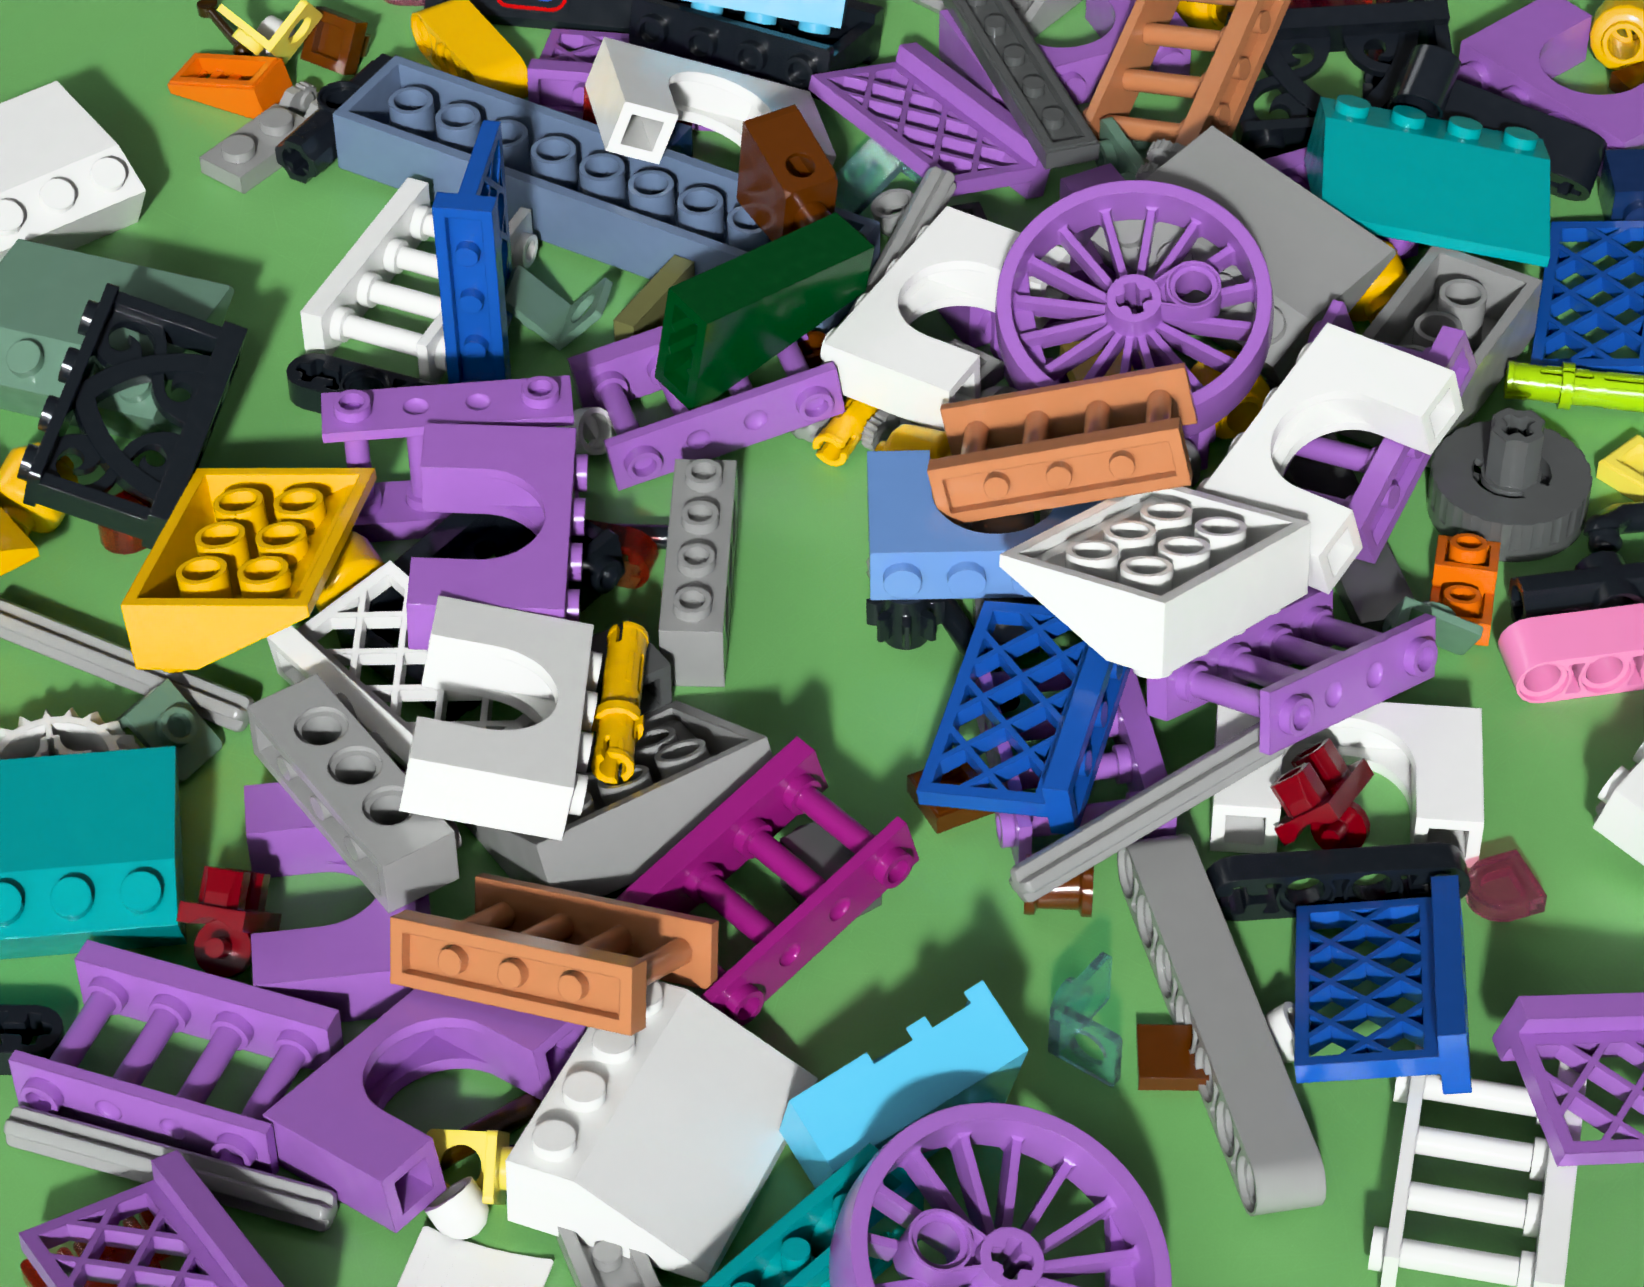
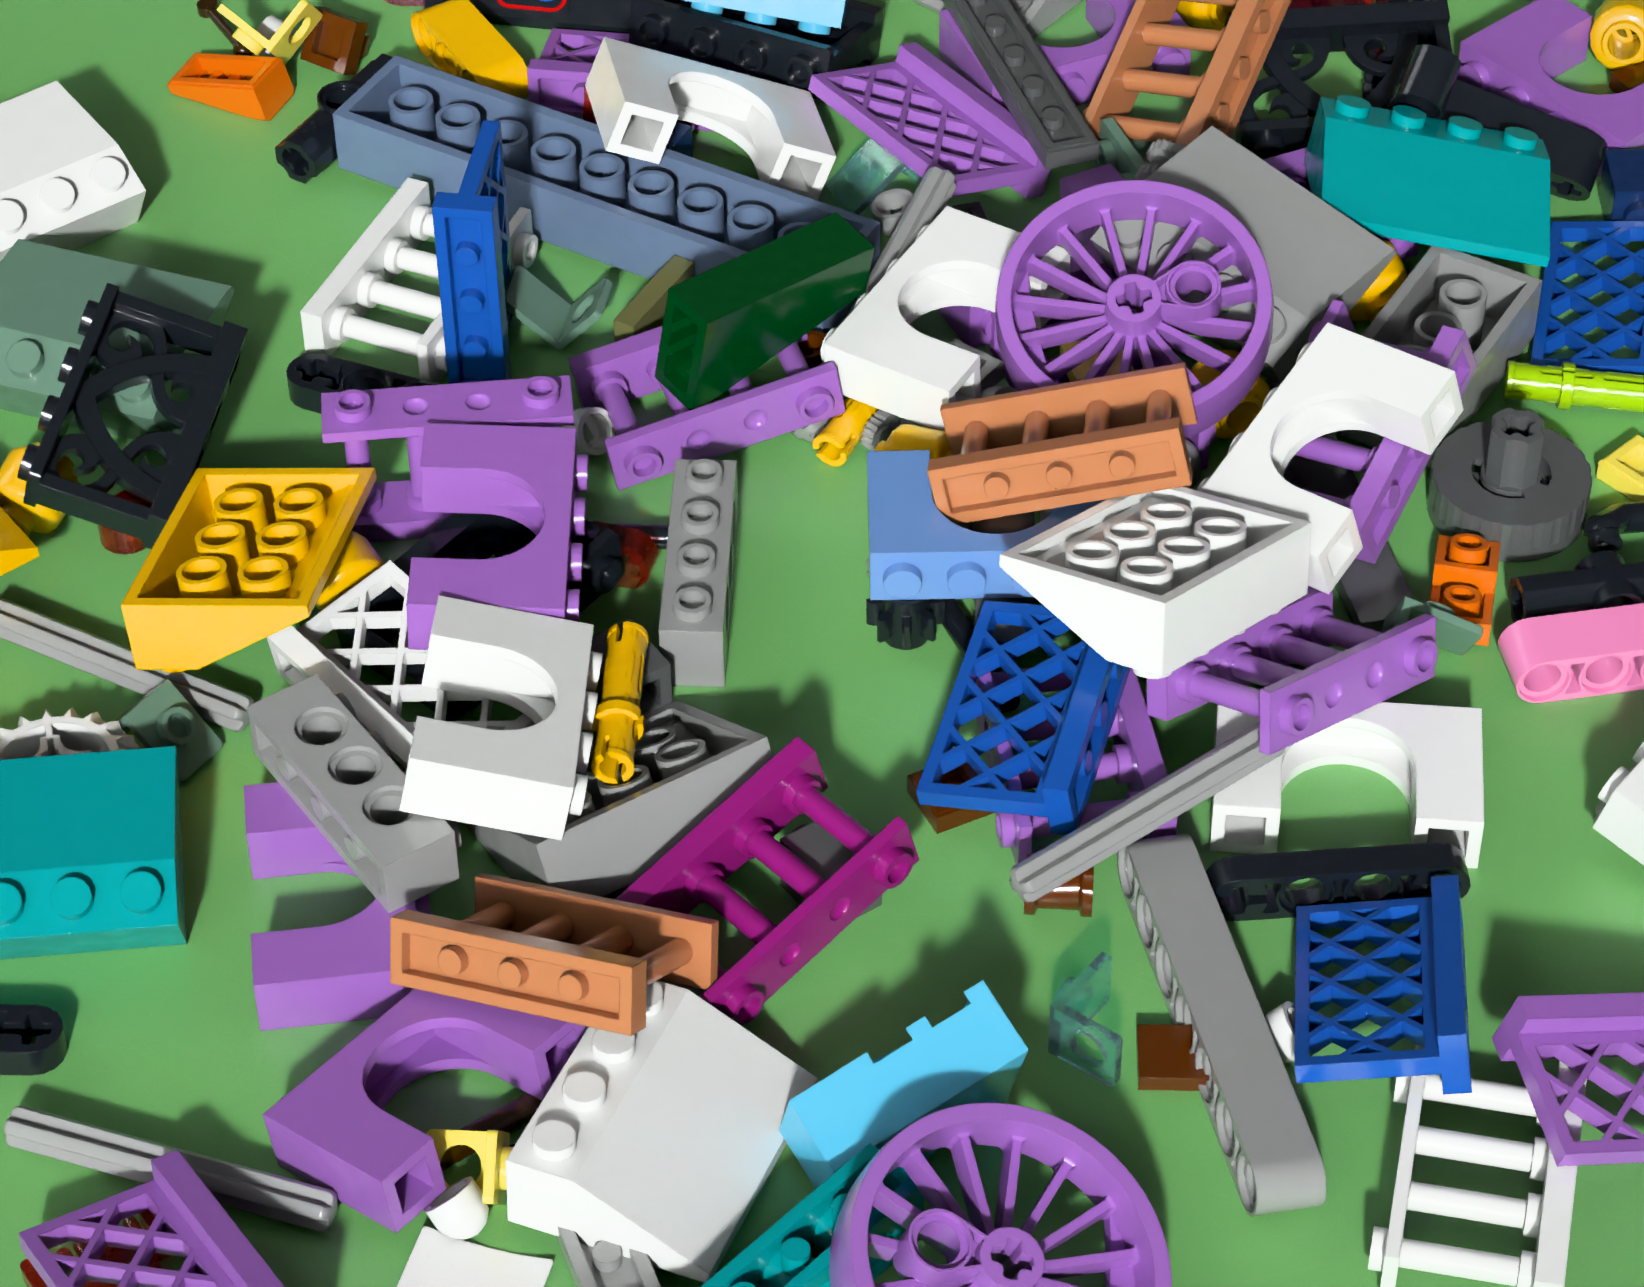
(171, 1002): medium lavender fence -> none
(232, 909): dark red hips -> none
(249, 153): light grey hinge -> none
(784, 173): reddish brown torso -> none
(1322, 794): dark red hips -> none
(1504, 888): clear pink tile -> none

